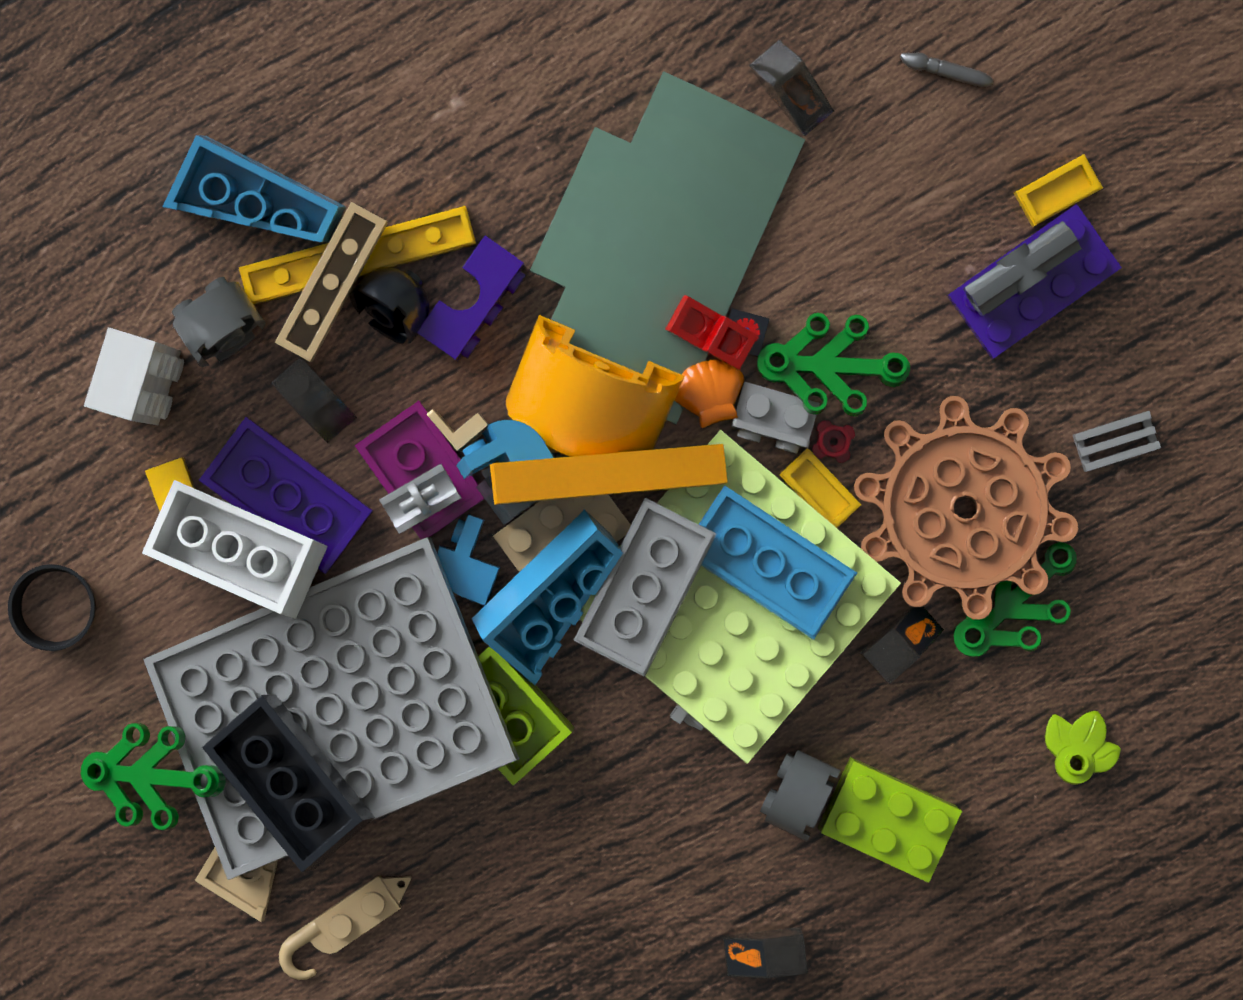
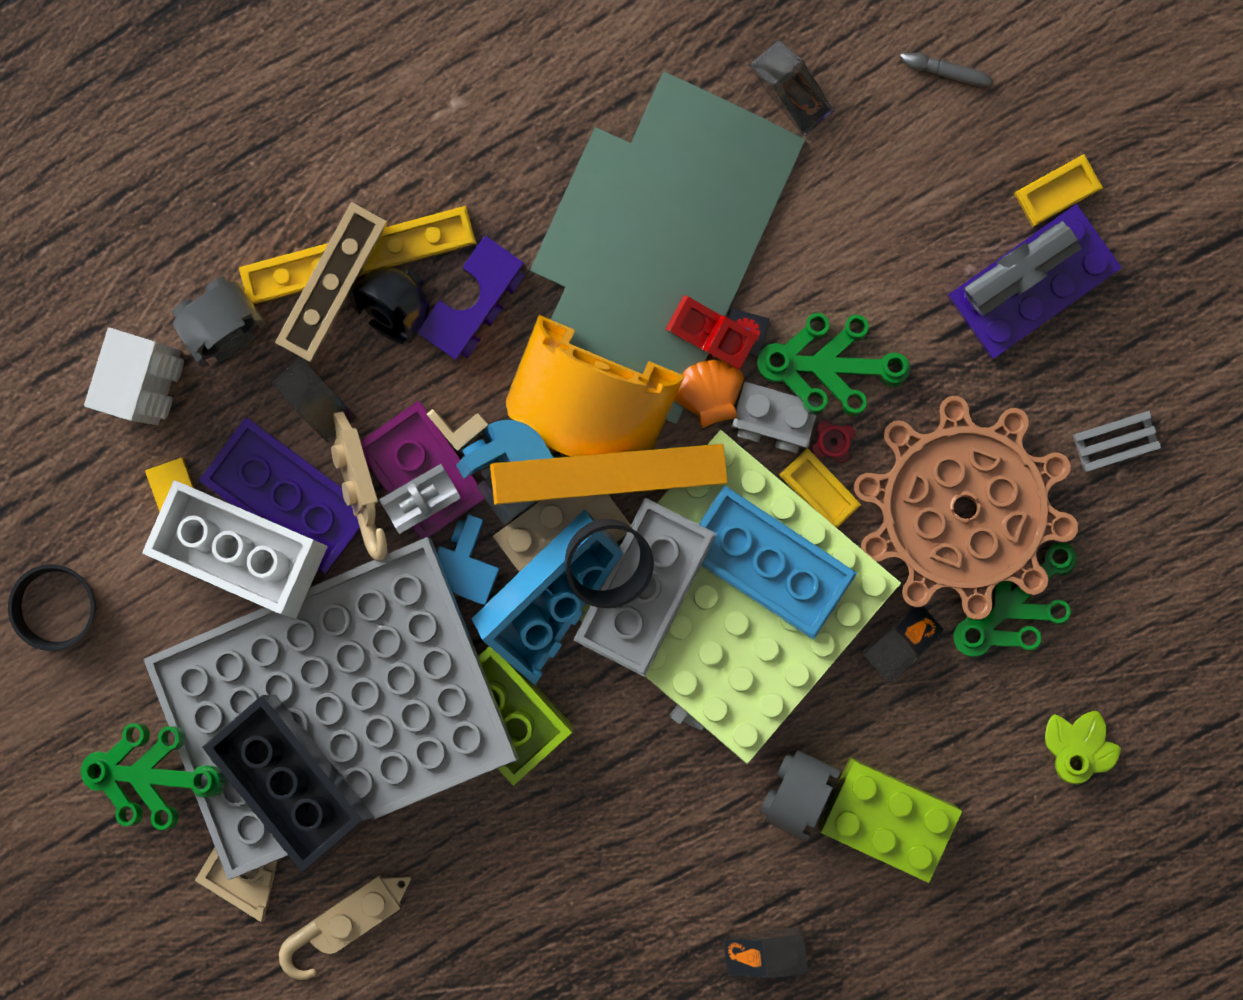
(243, 191): dark azure wedge -> none
(358, 486): none -> tan plate
(626, 592): none -> black tyre

